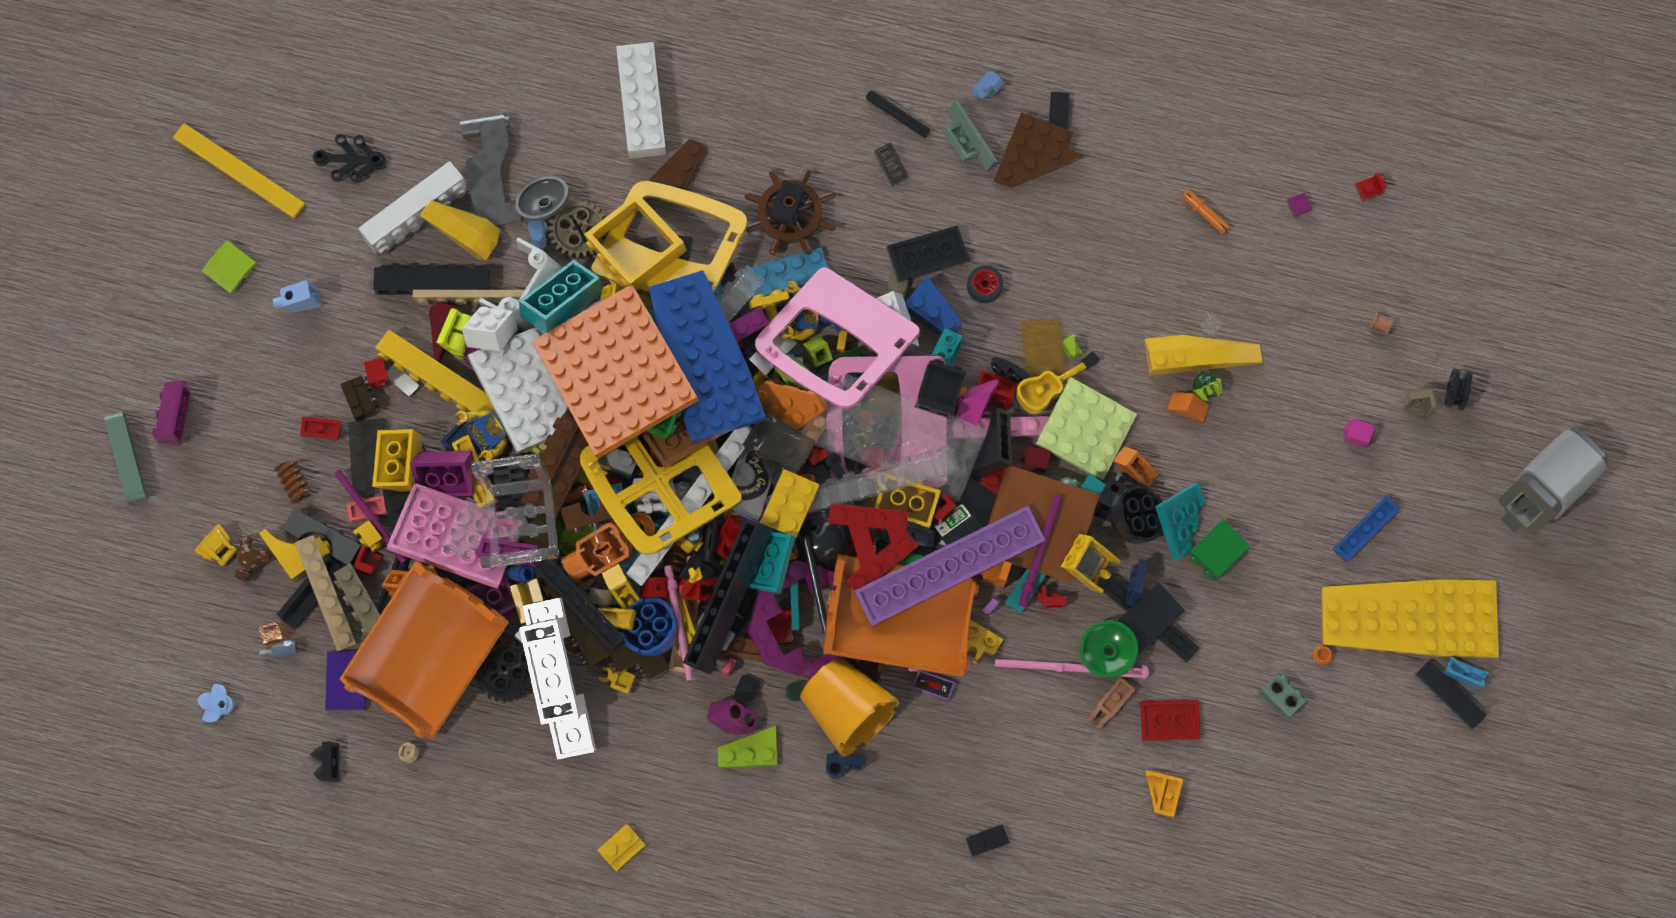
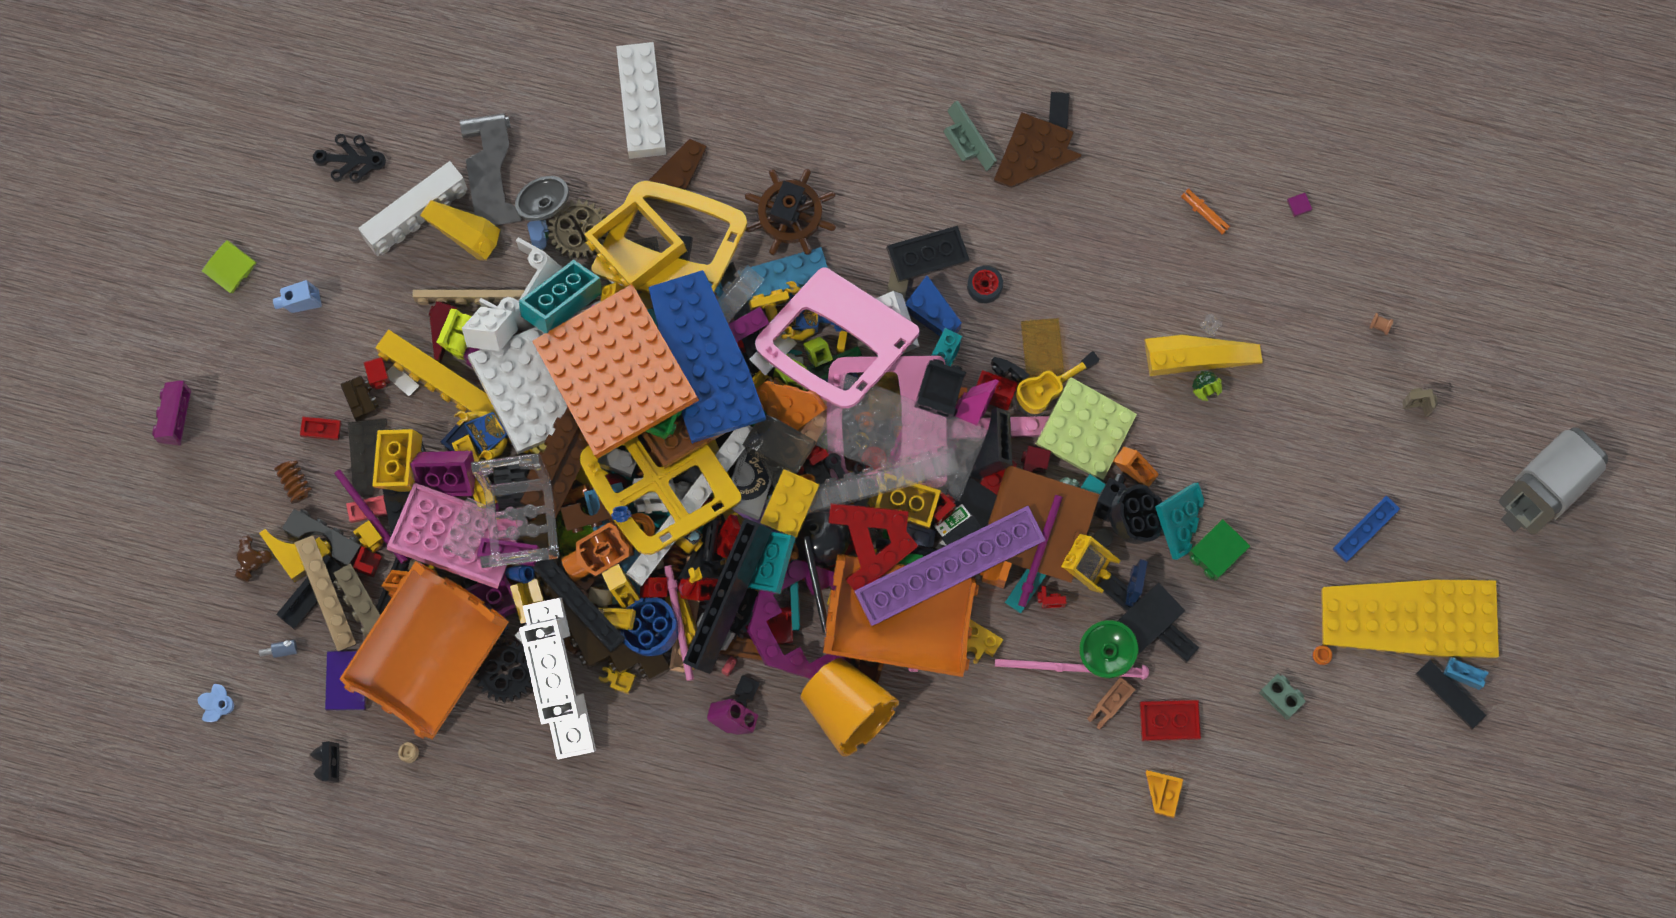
(125, 457): sand green beam -> none
(214, 544): yellow piece -> none
(238, 171): yellow tile -> none
(270, 633): clear orange plate -> none
(406, 279): black brick -> none
(621, 514): none -> blue plate
(621, 847): yellow plate -> none
(750, 751): lime wing -> none
(794, 691): clear green plate -> none
(854, 762): dark blue plate -> none
(883, 150): clear smoke slope -> none
(898, 114): black axle -> none
(933, 685): tile -> none
(987, 86): medium blue rock -> none
(987, 840): black plate -> none
(991, 605): medium lavender tile -> none
(1071, 348): lime slope -> none
(1188, 406): orange slope -> none
(1358, 432): dark pink brick -> none
(1371, 187): red bracket -> none
(1458, 389): black wheel -> none

